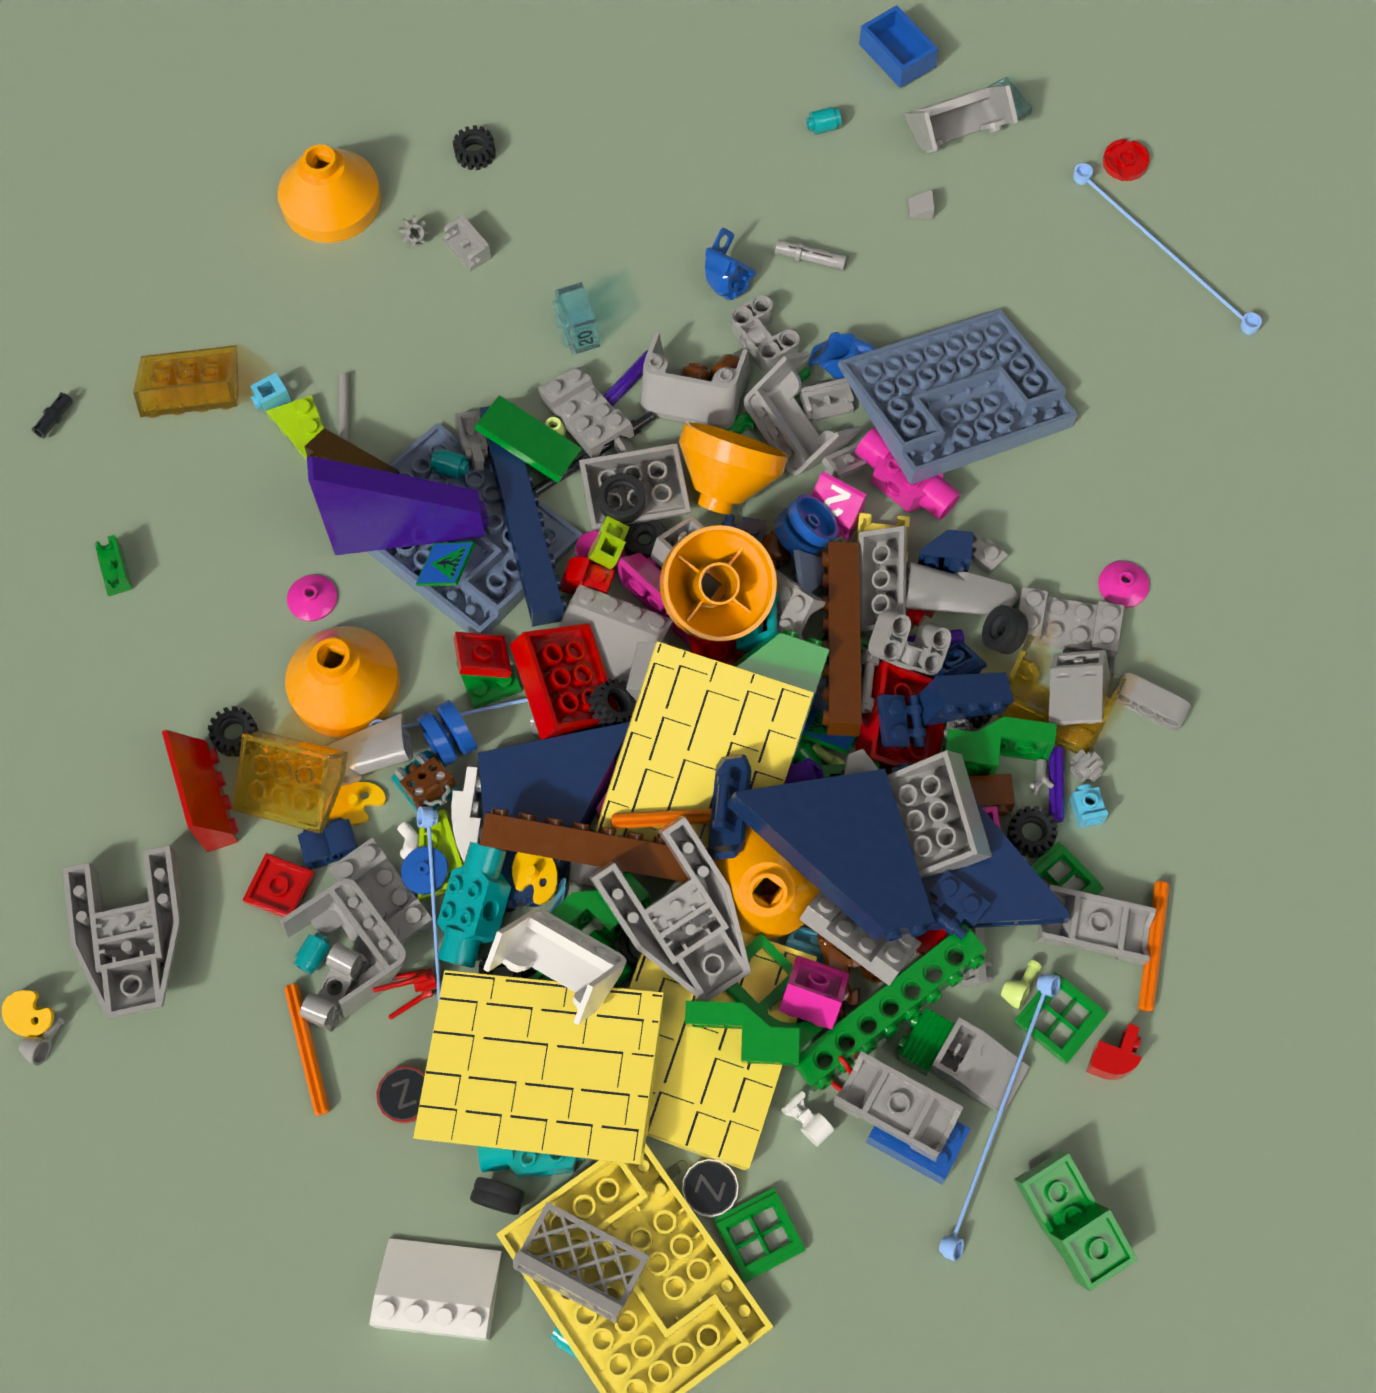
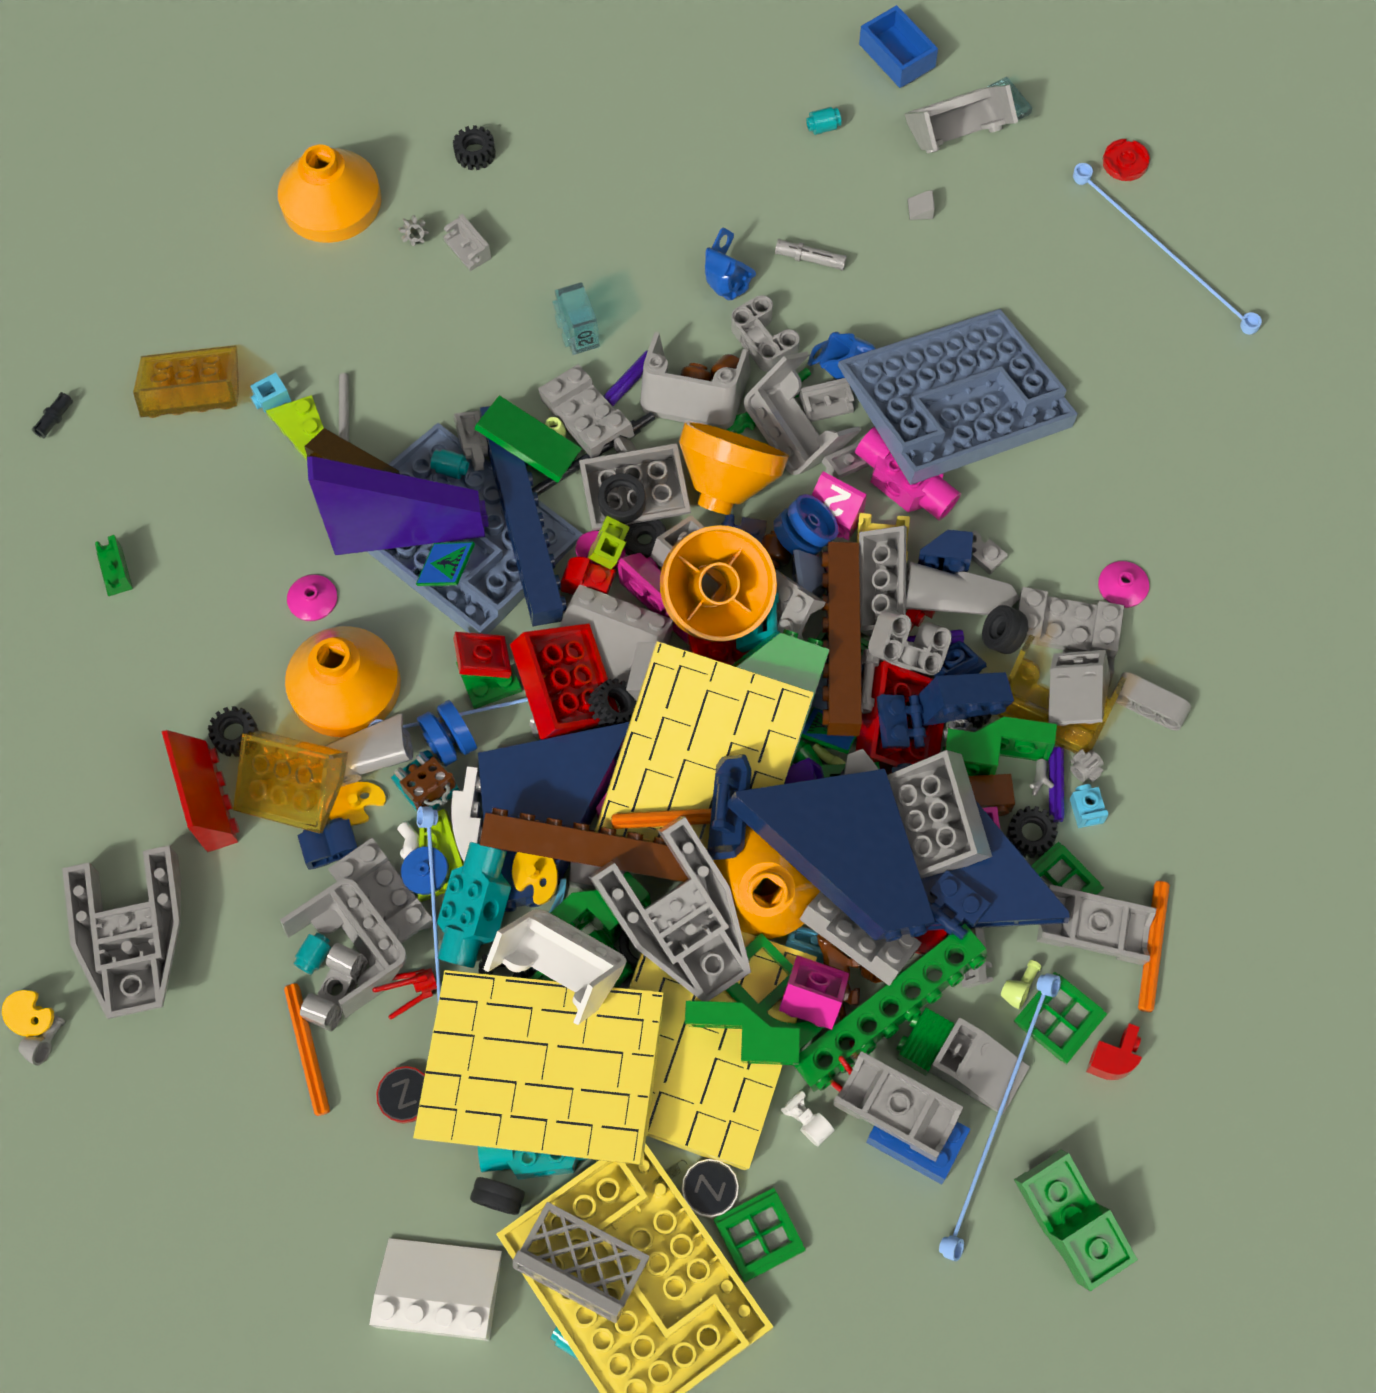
(278, 886): red plate -> none

